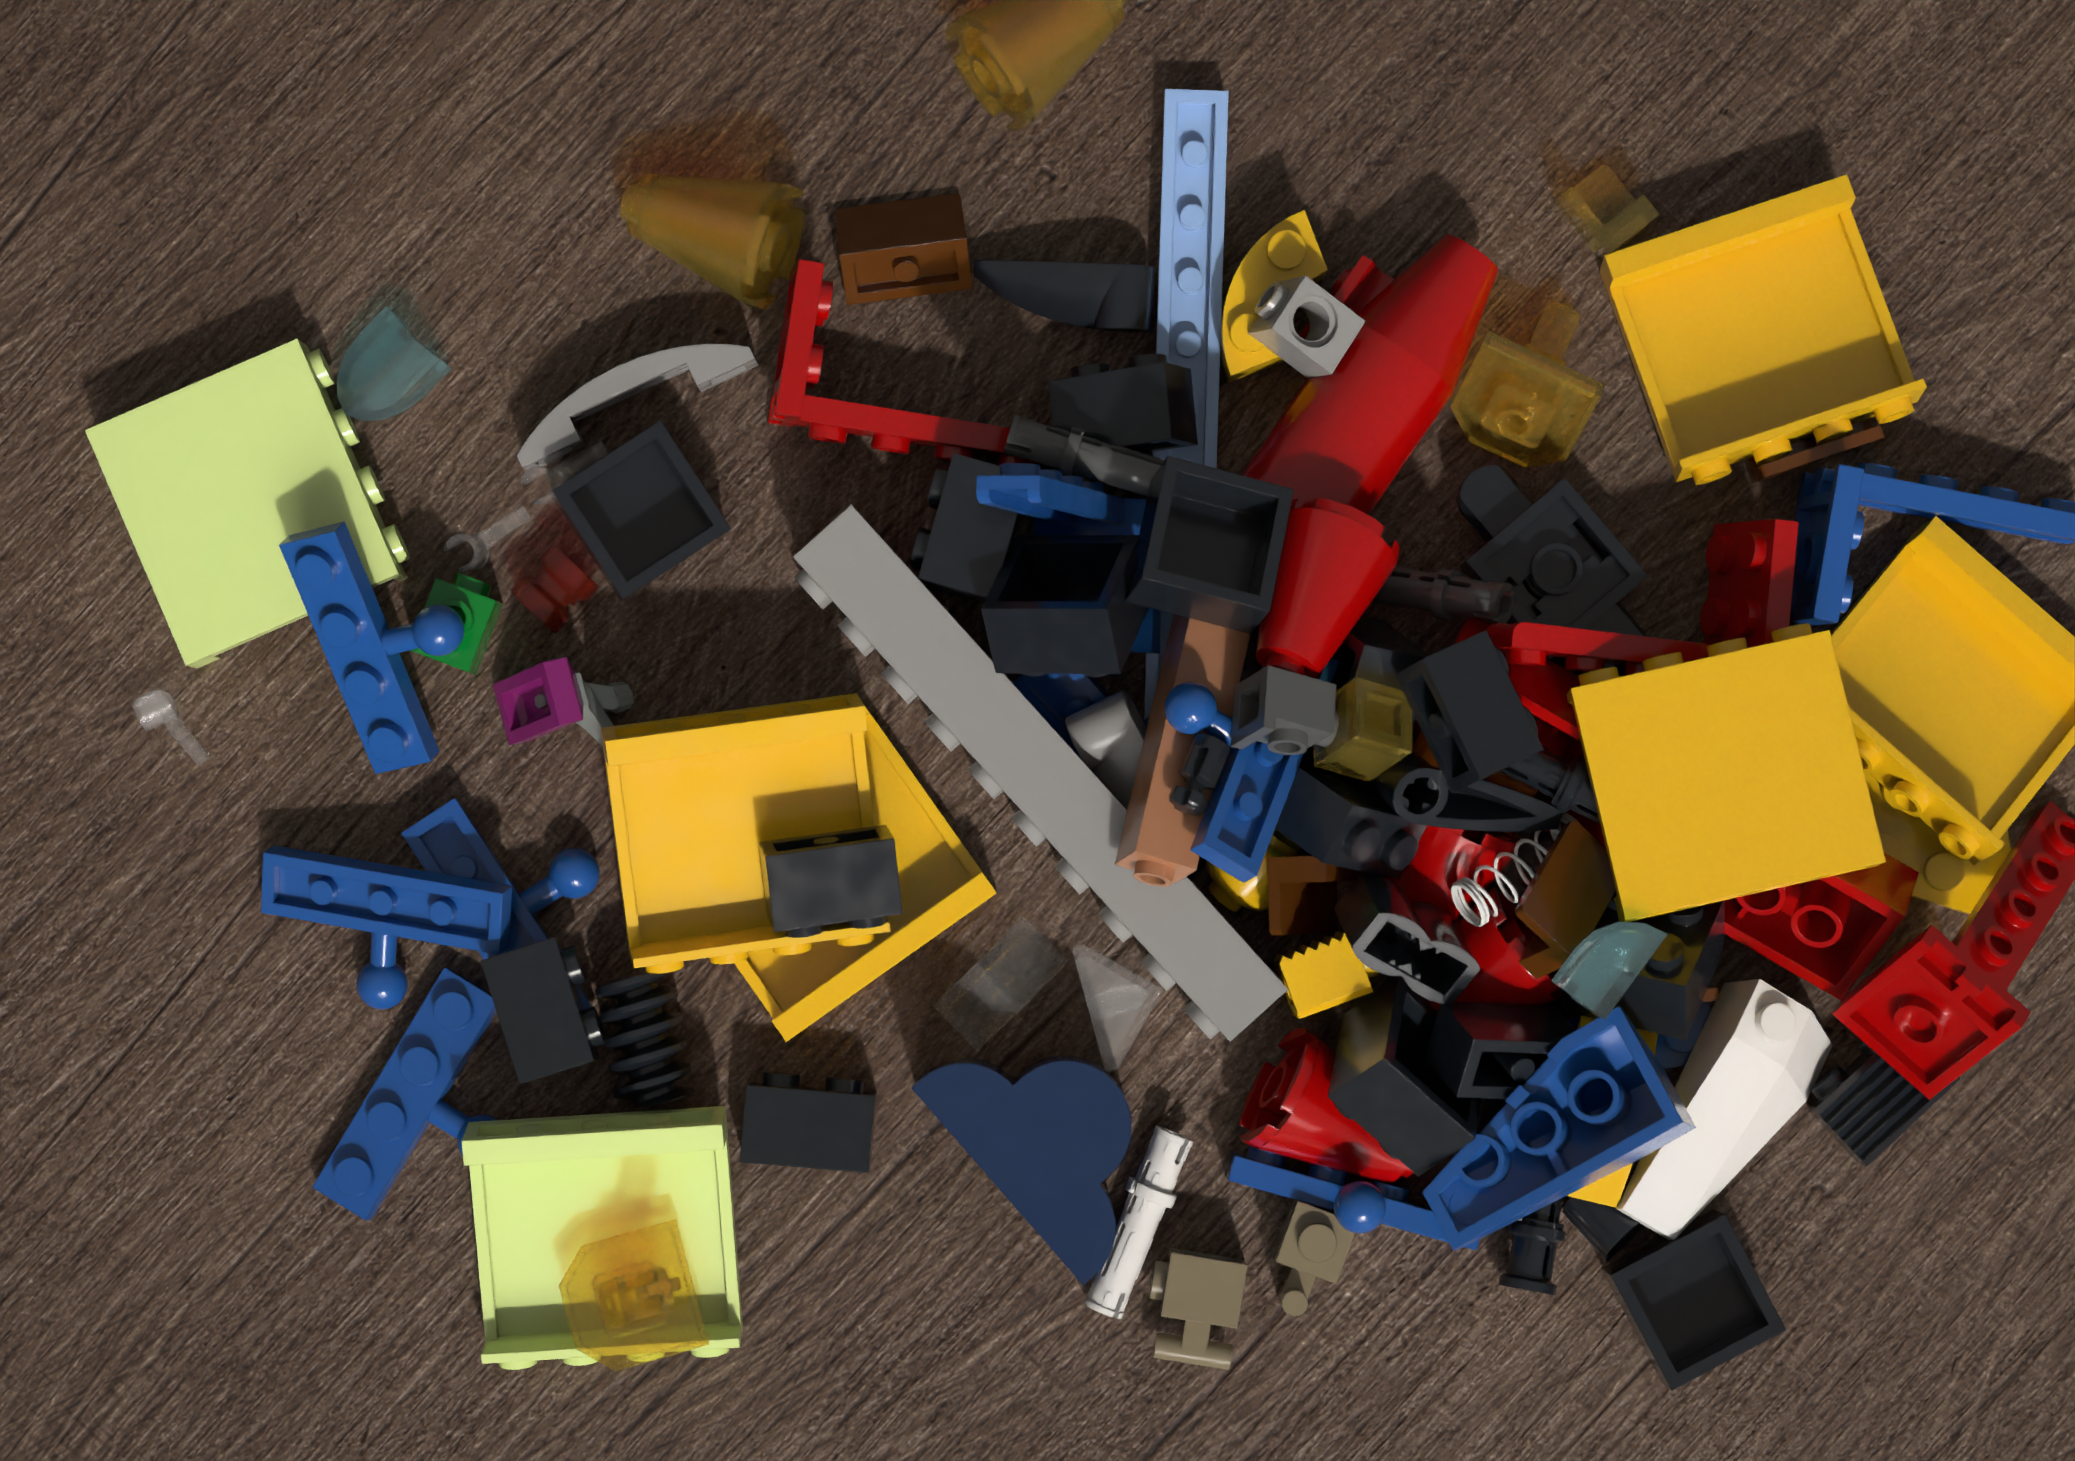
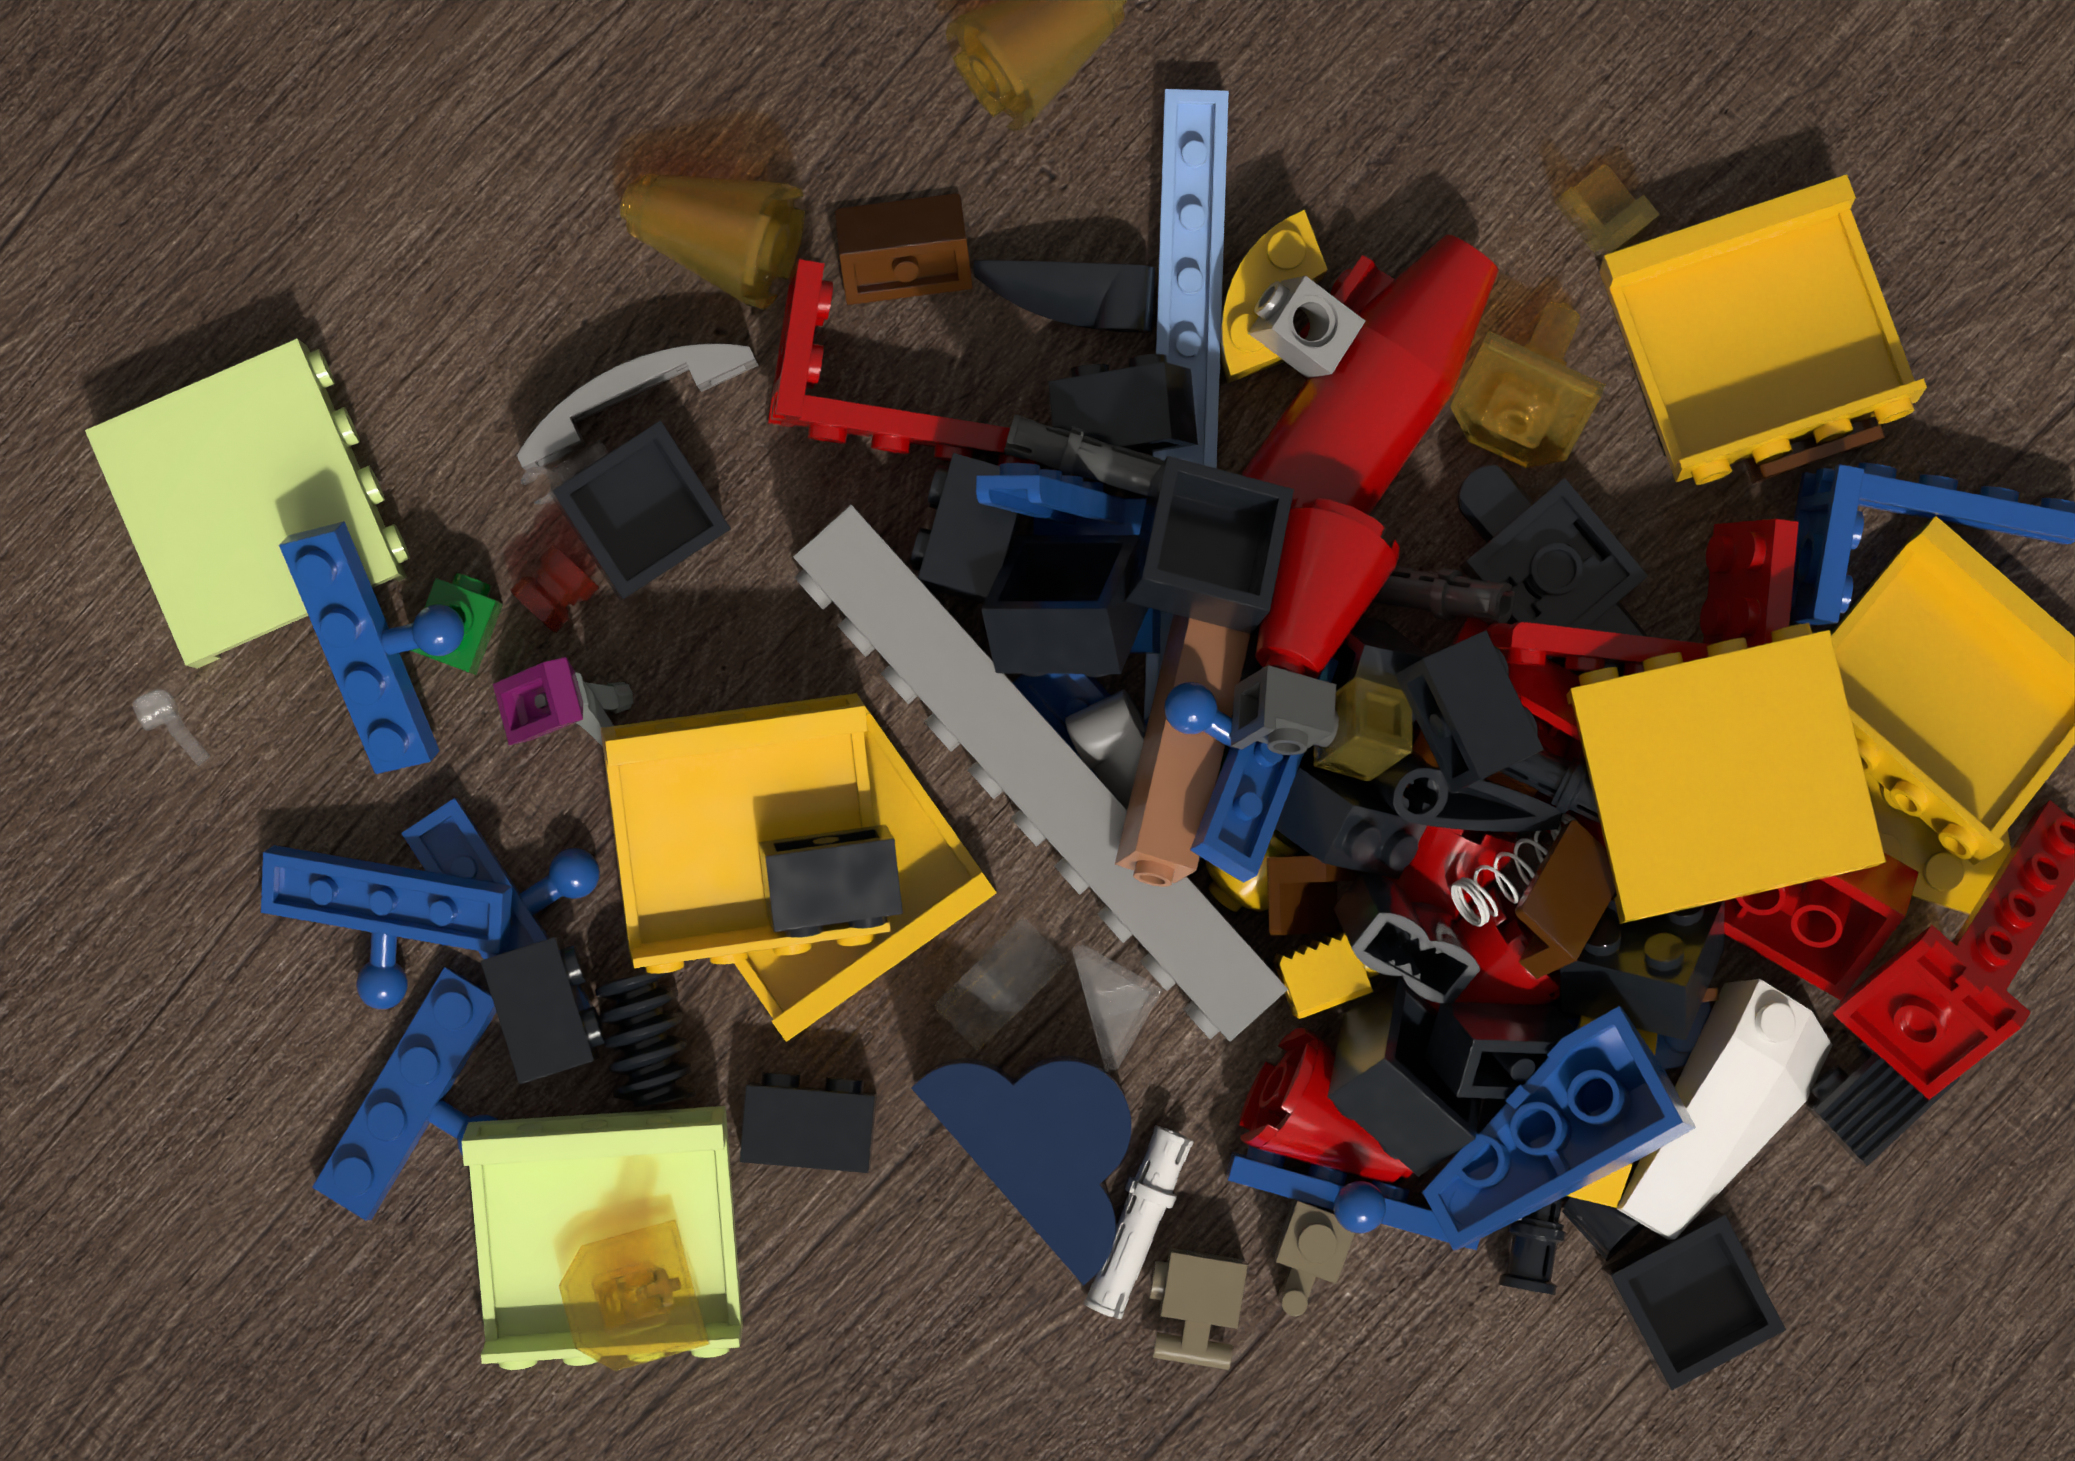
(386, 370): clear light blue brick -> none
(487, 538): clear hand -> none
(1200, 770): black piece -> none
(1607, 964): clear light blue brick -> none

